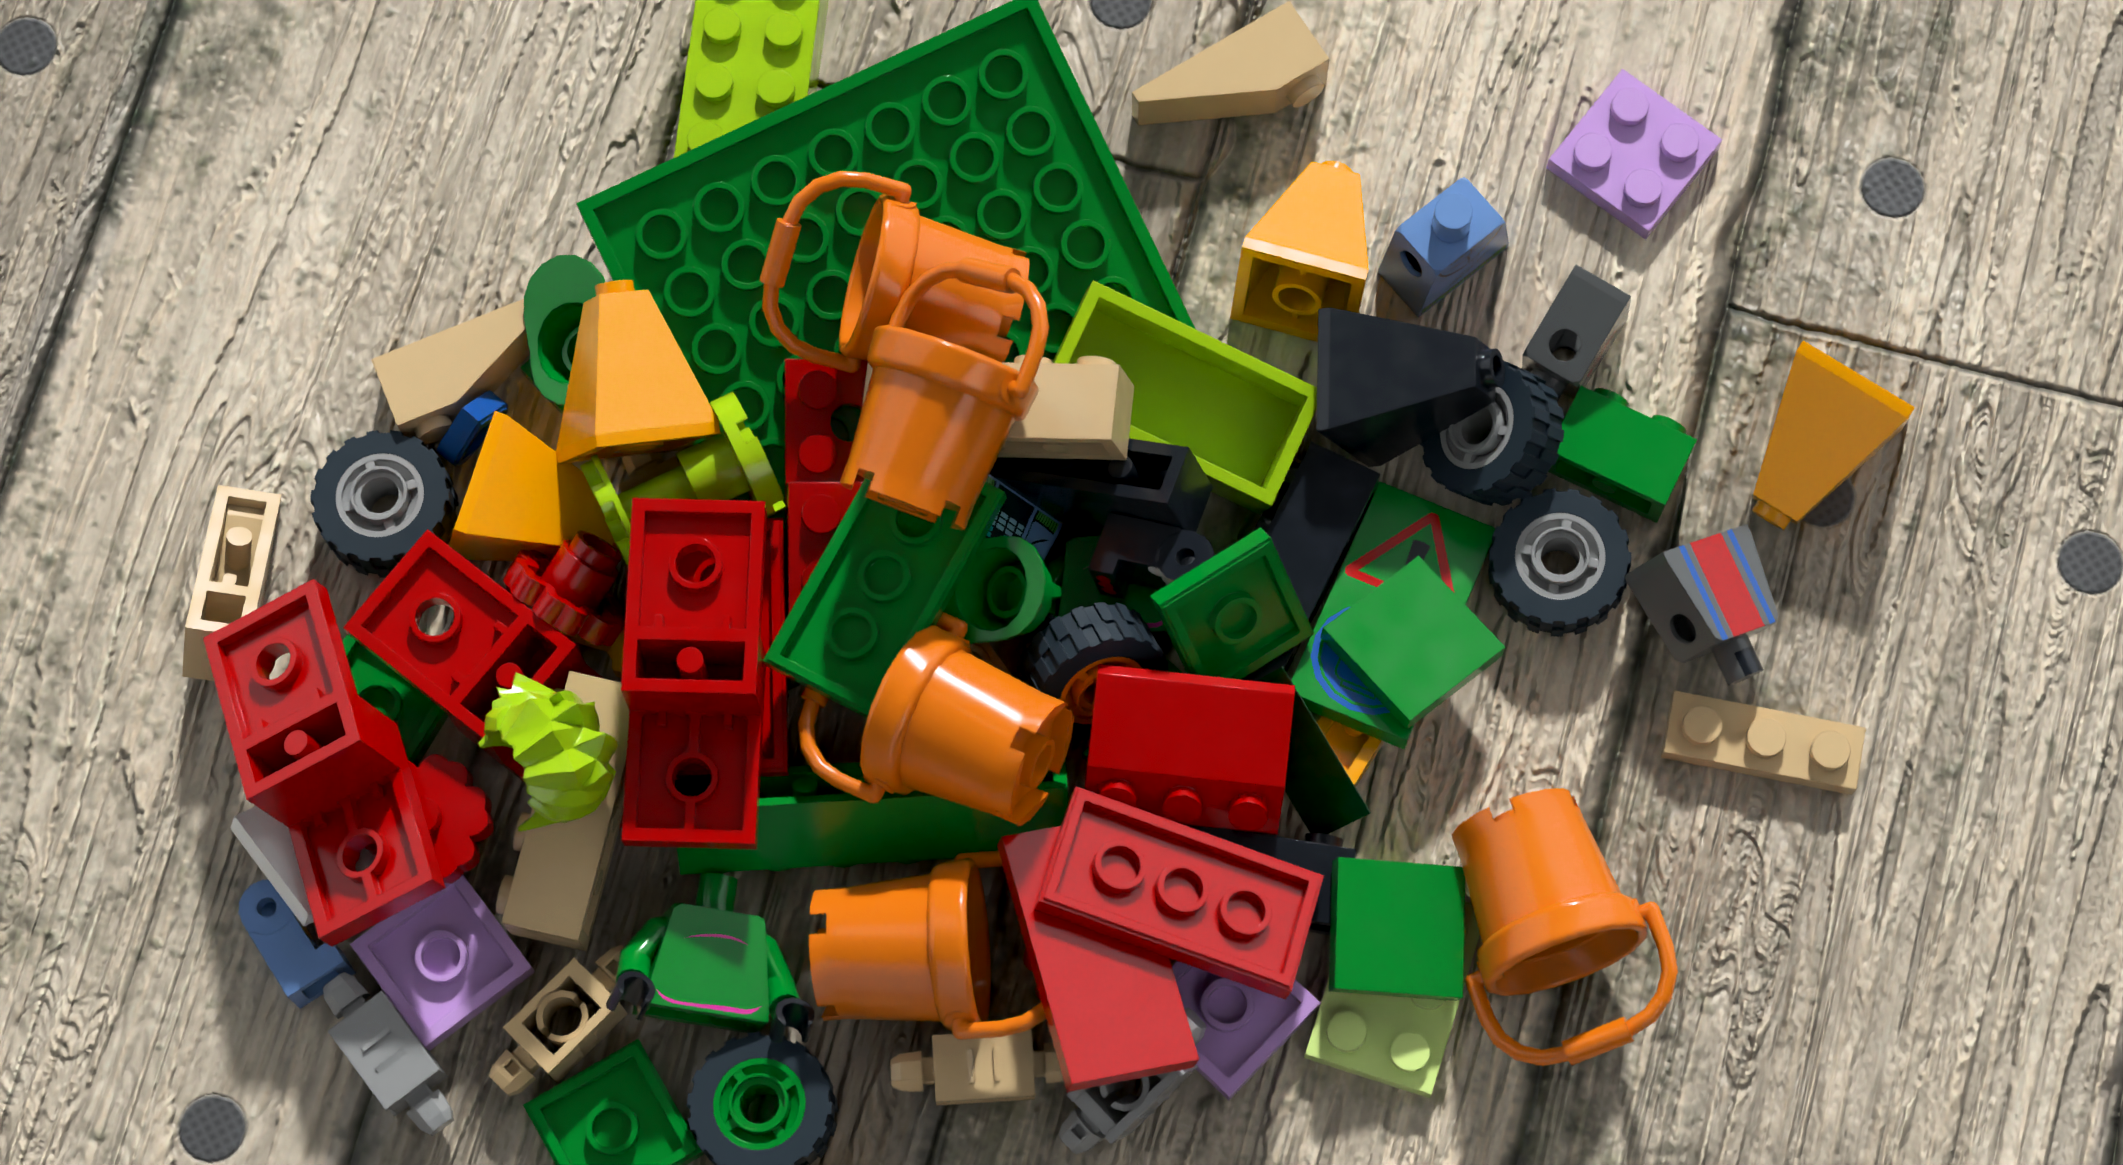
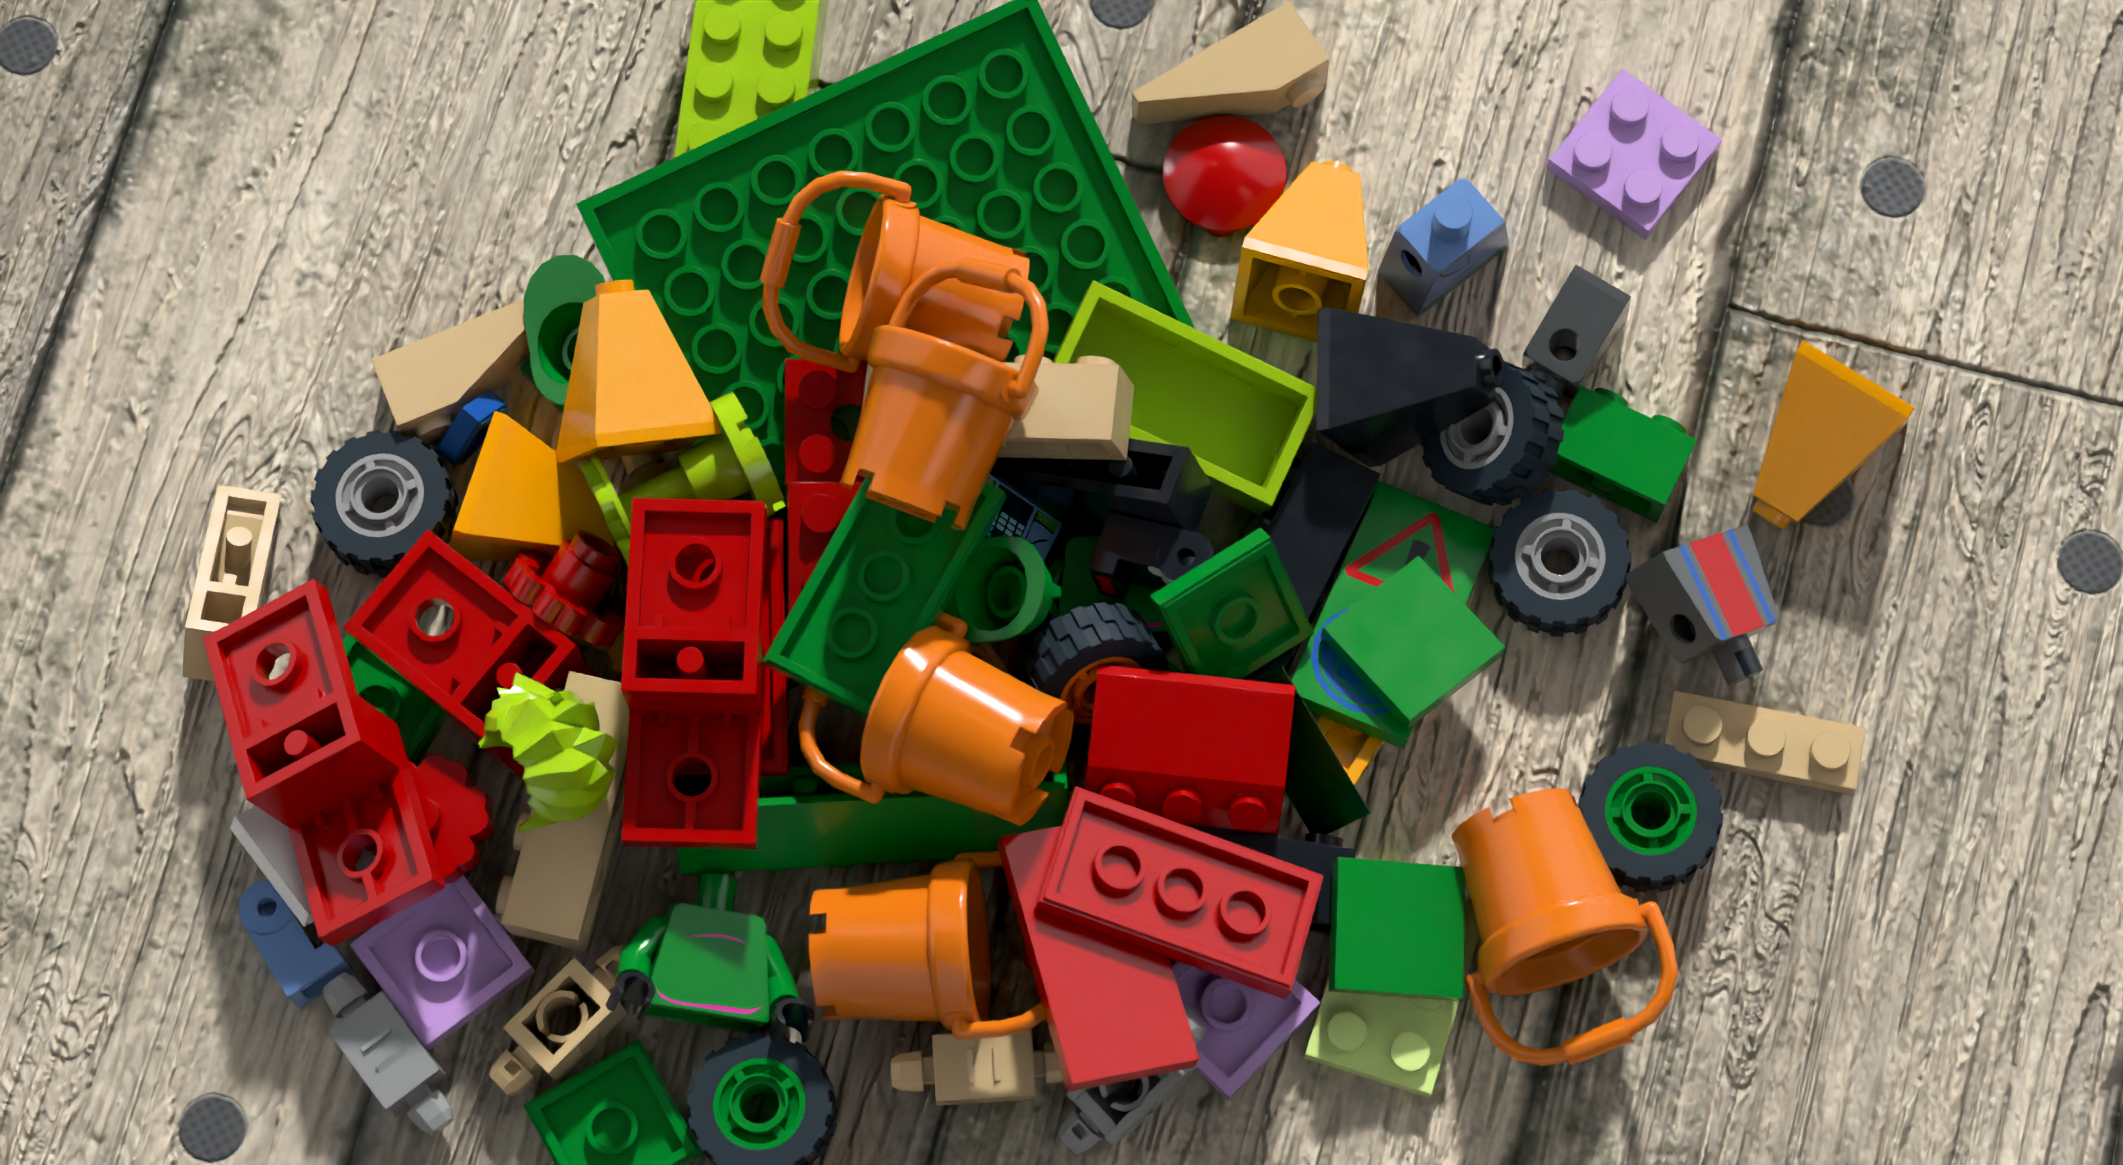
(1224, 173): none -> red dish
(1661, 779): none -> black wheel

